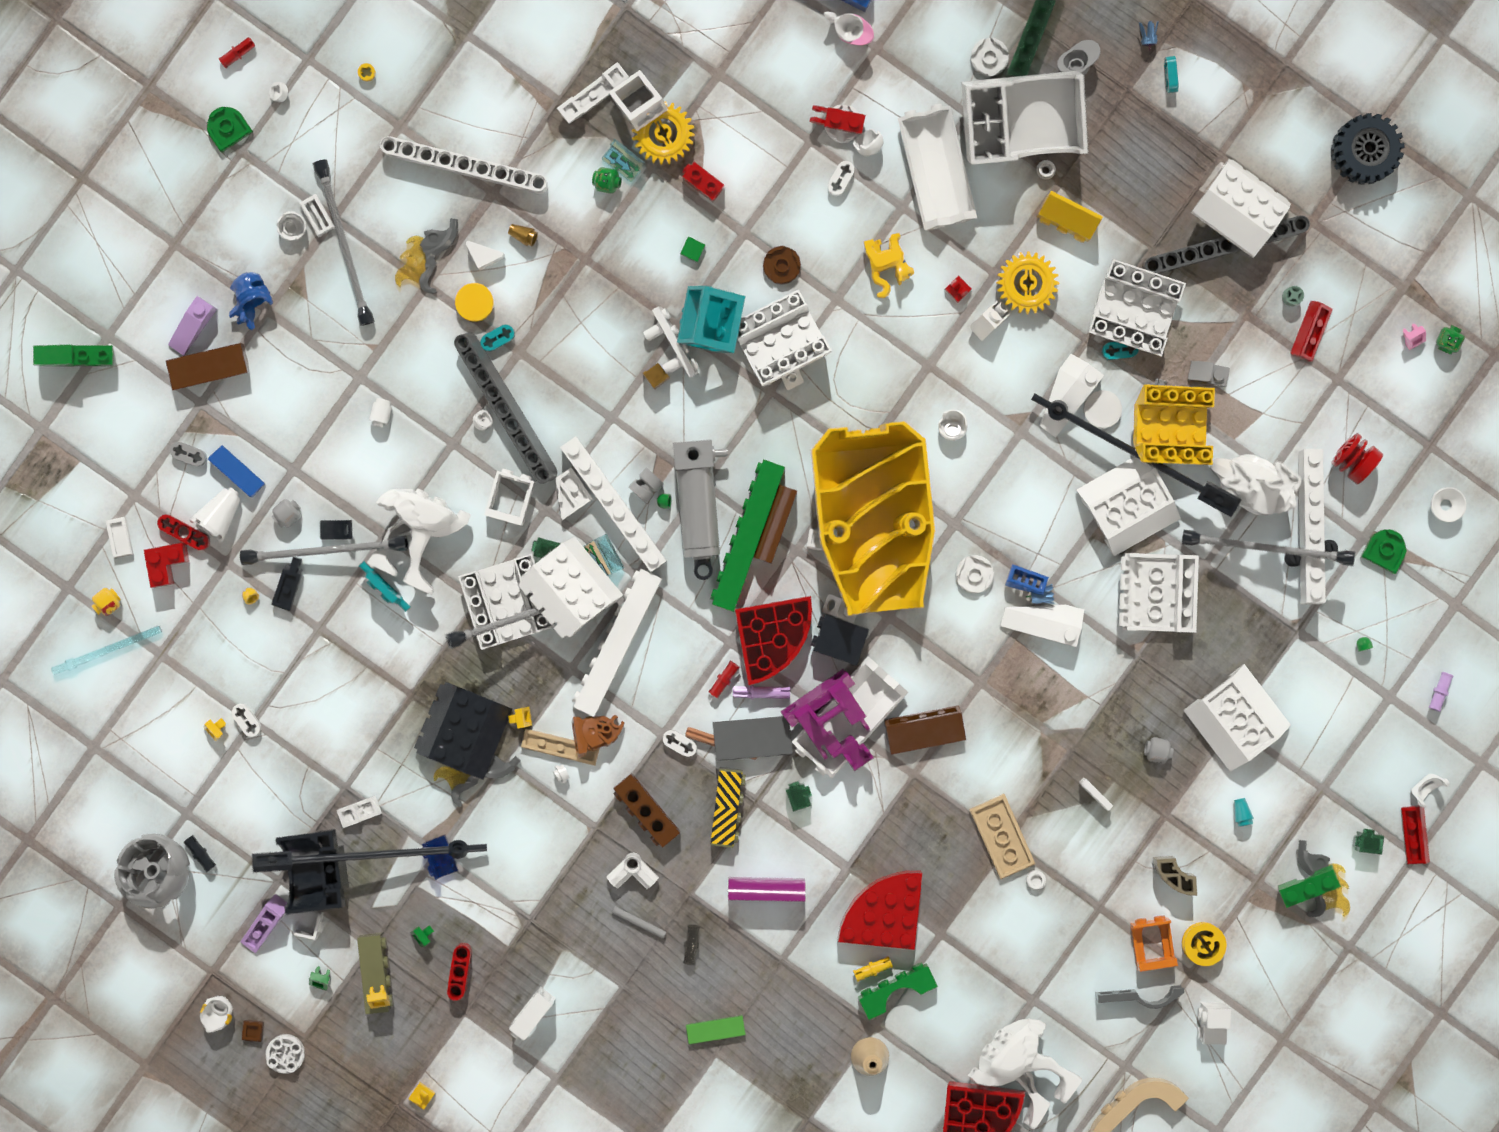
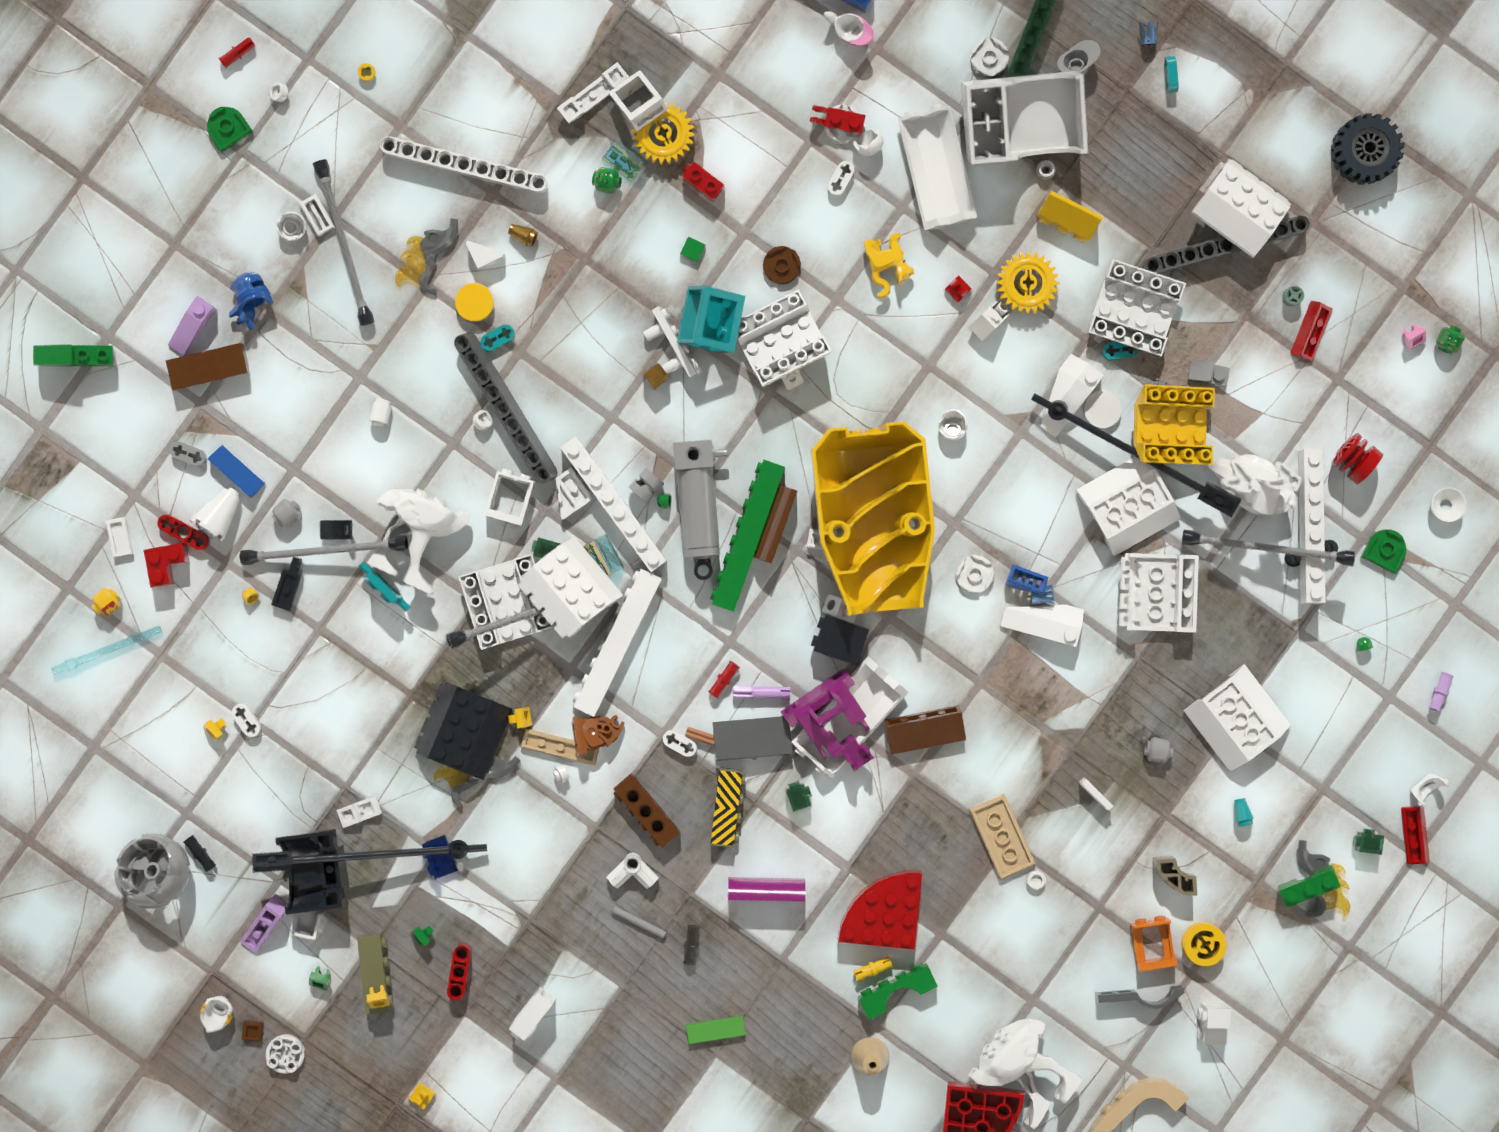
(772, 635): red brick -> none

